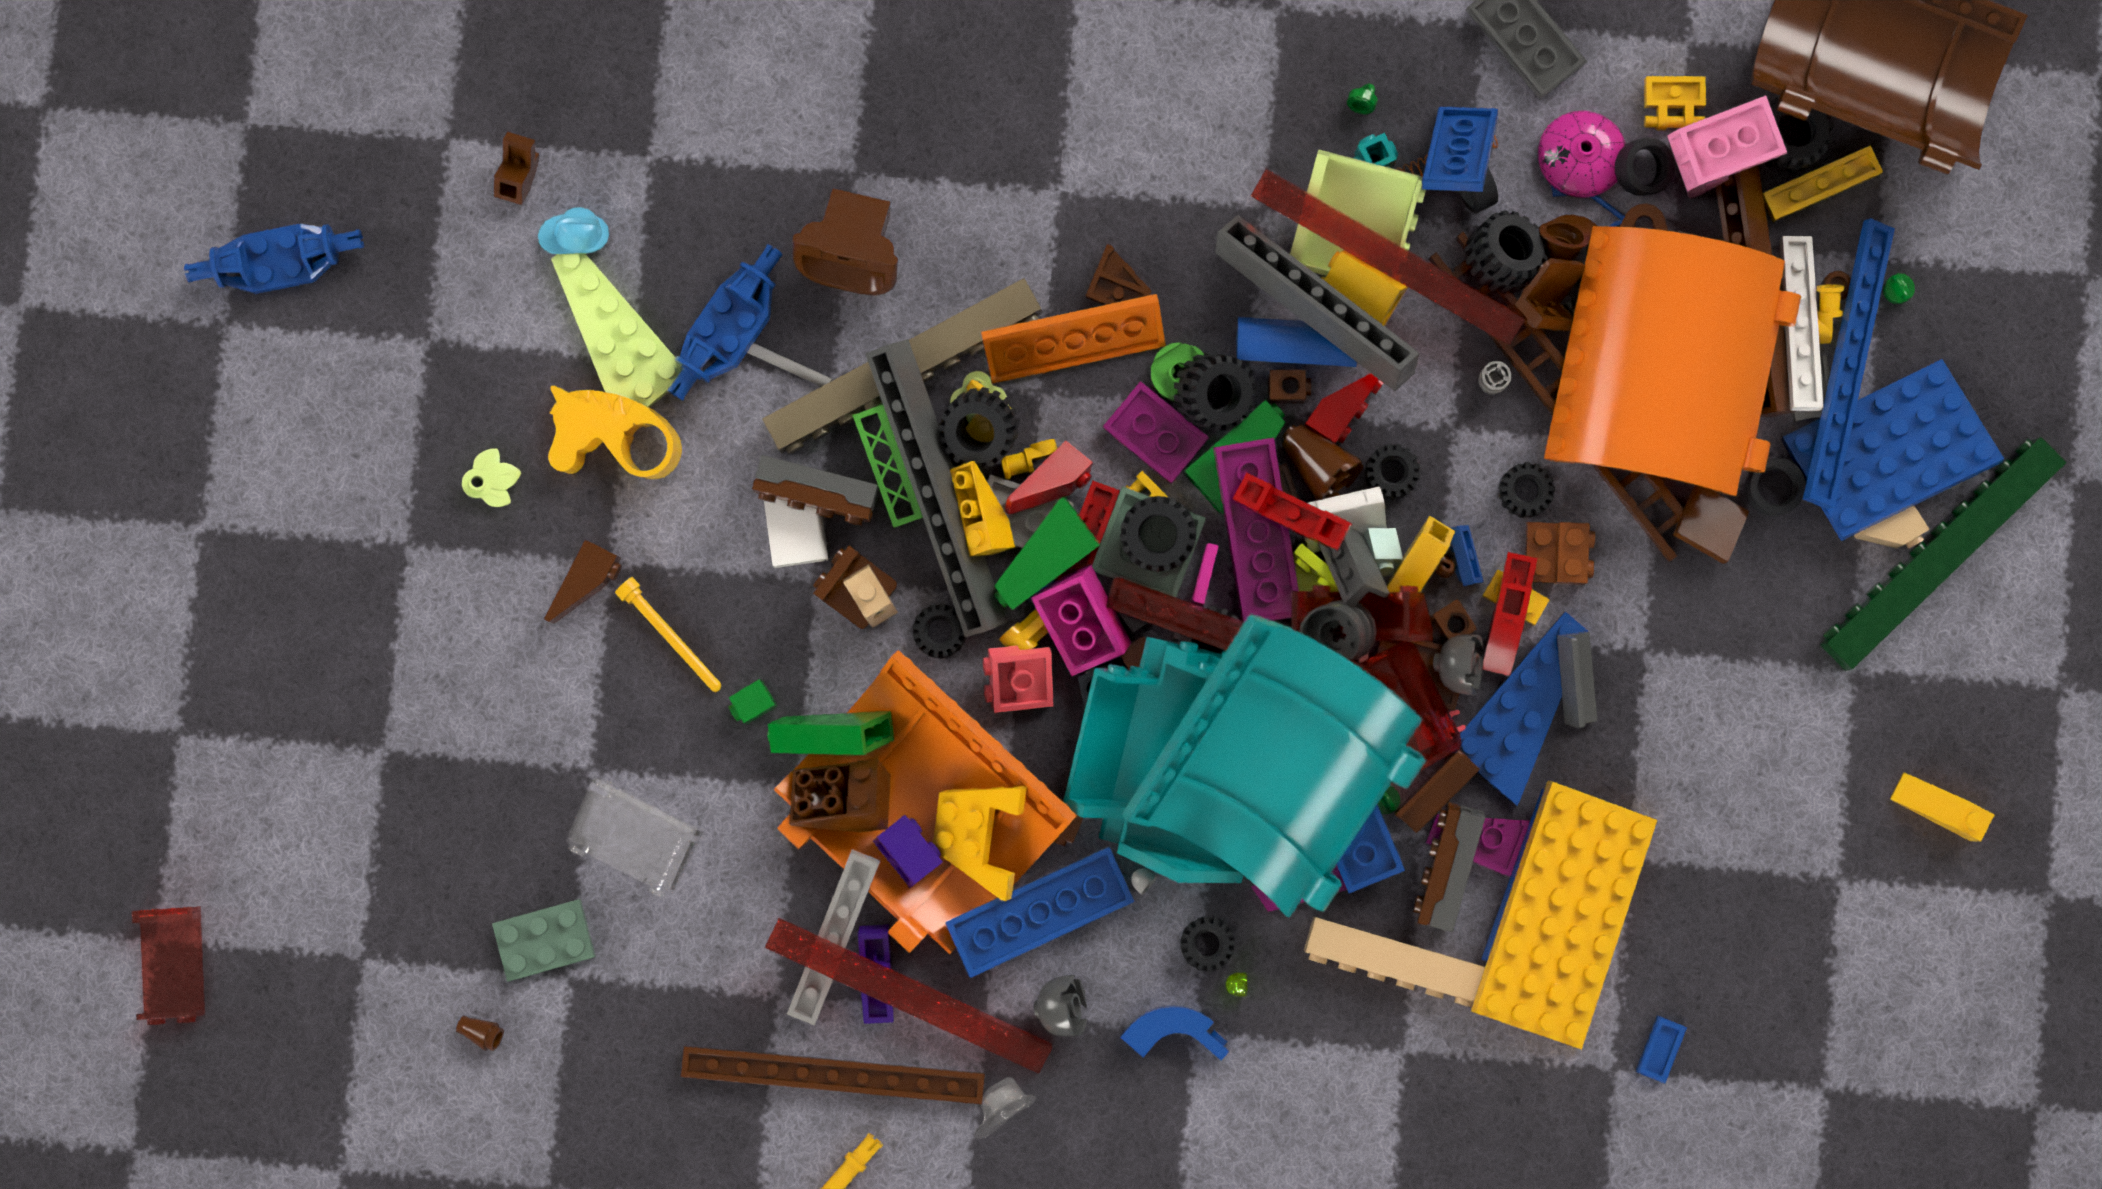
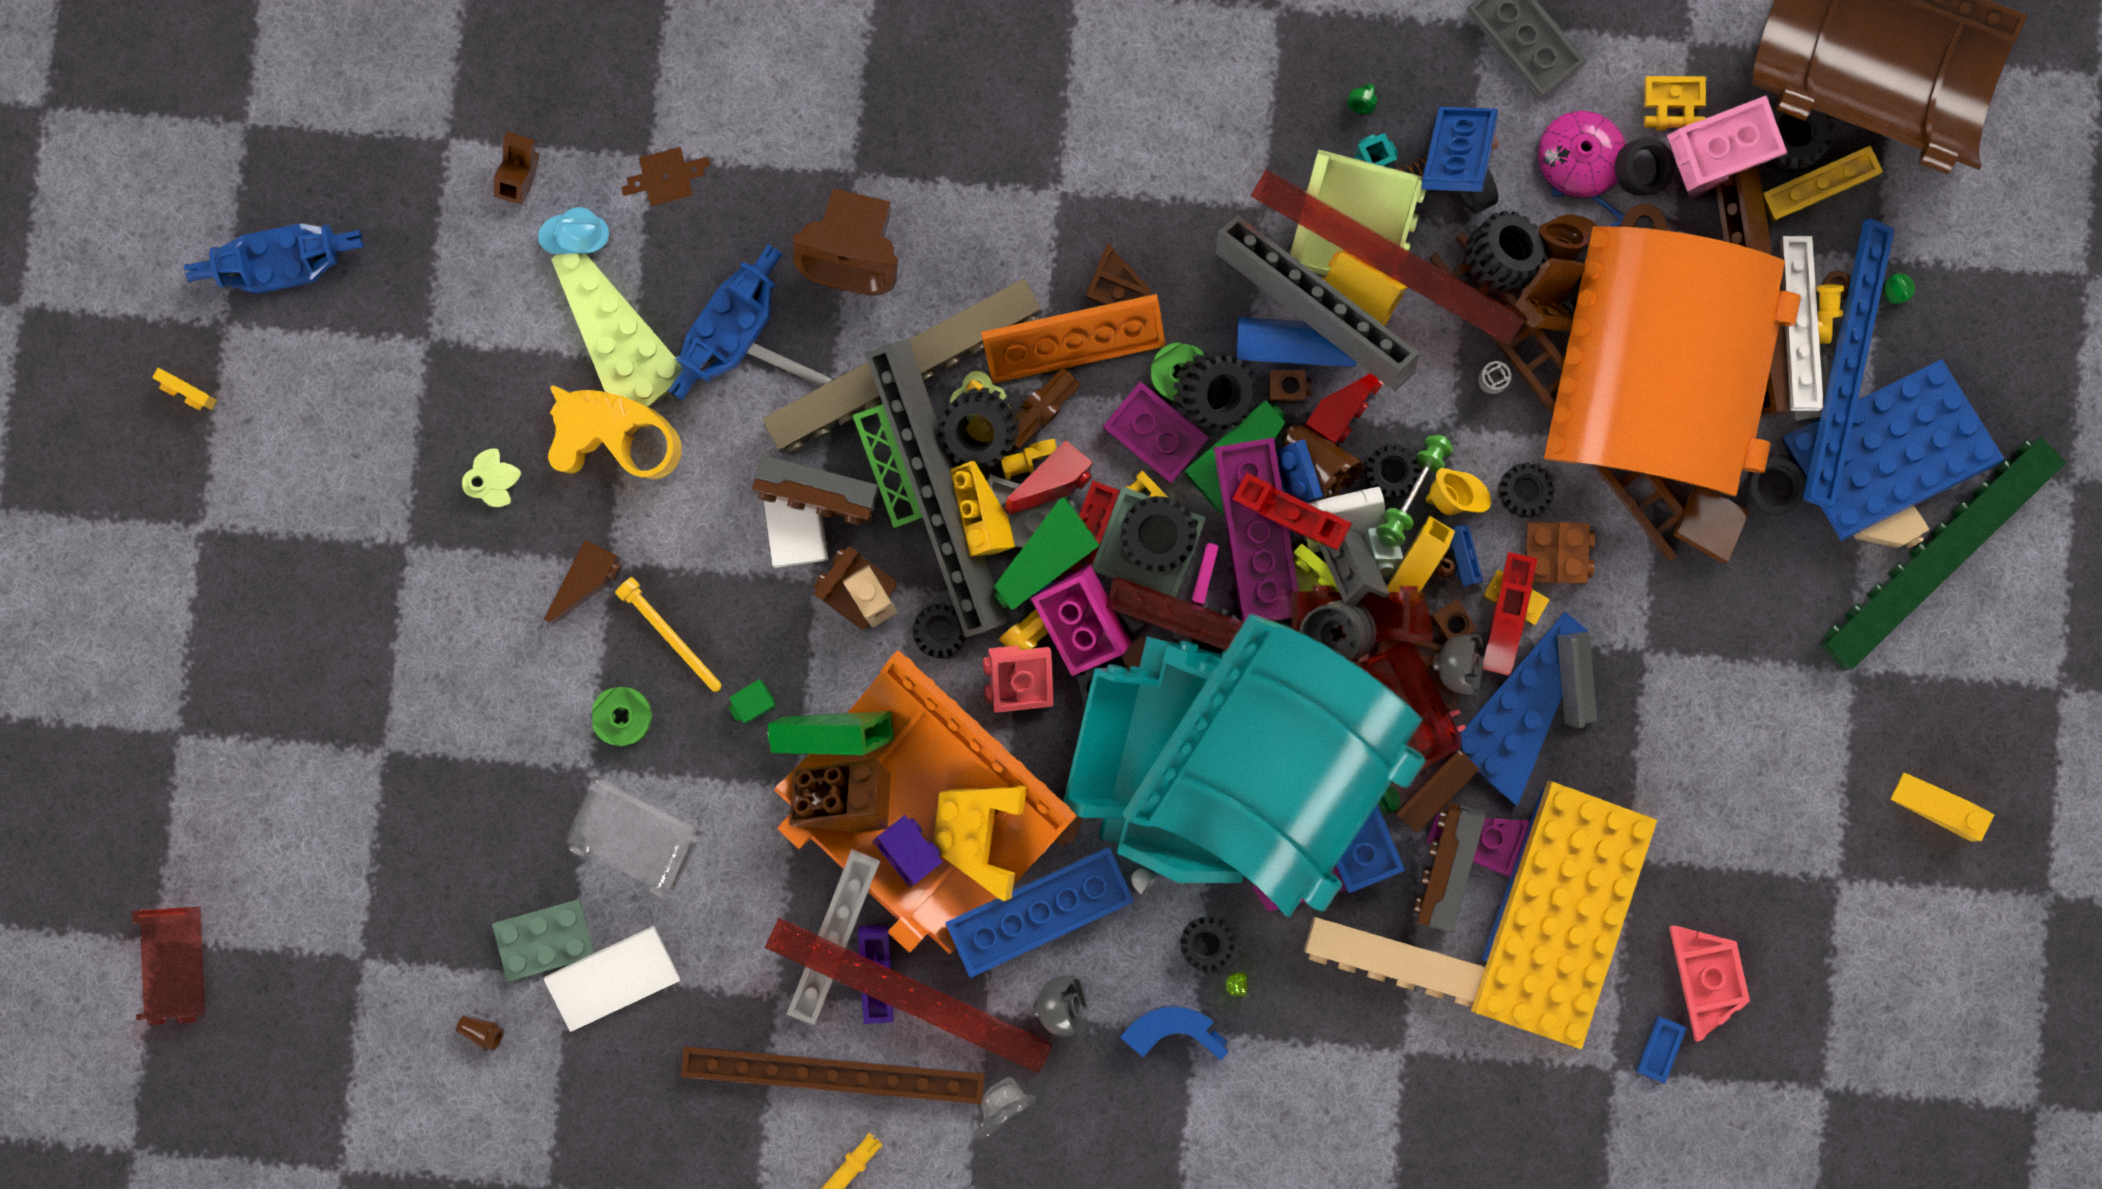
(194, 396): none -> yellow plate
(604, 716): none -> bright green plate
(611, 978): none -> white tile
(661, 163): none -> reddish brown piece
(1044, 405): none -> reddish brown piece
(1299, 472): none -> blue plate
(1398, 520): none -> bright green axle
(1458, 492): none -> yellow piece
(1709, 978): none -> coral wing

